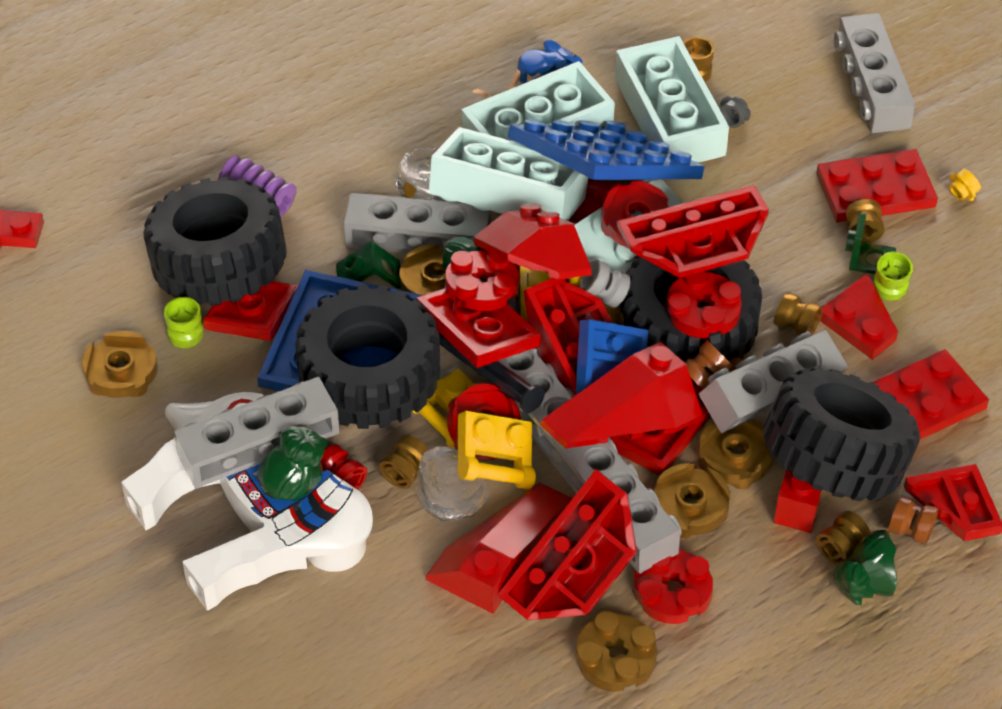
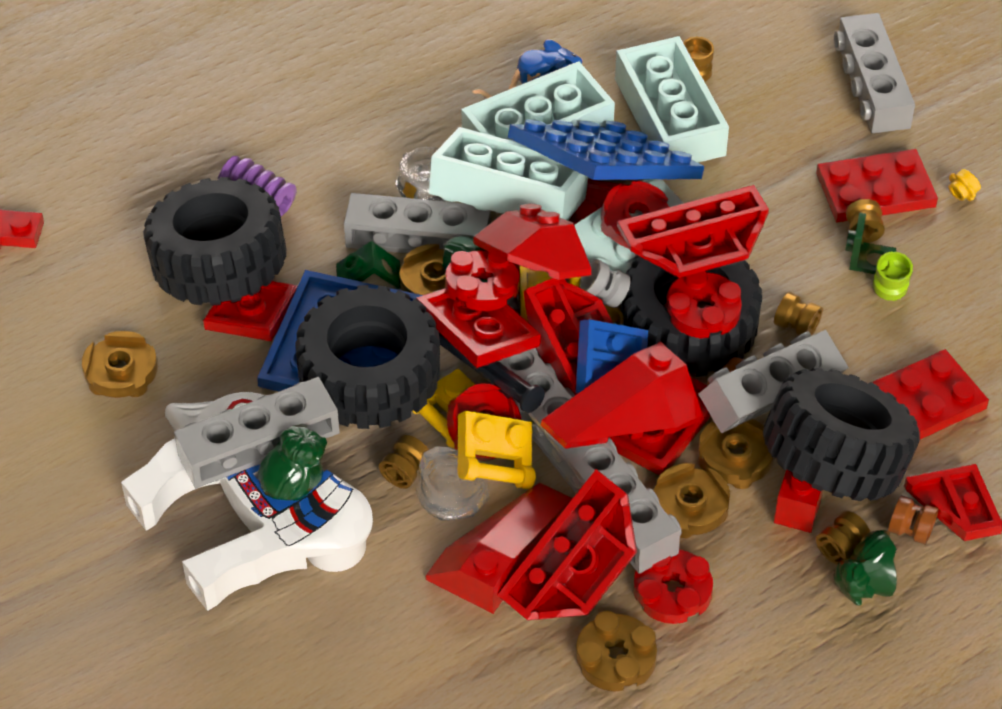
(183, 322): lime wheel -> none
(338, 462): red wheel -> none
(709, 357): dark orange wheel -> none
(734, 111): dark grey plate -> none
(861, 318): red wing -> none

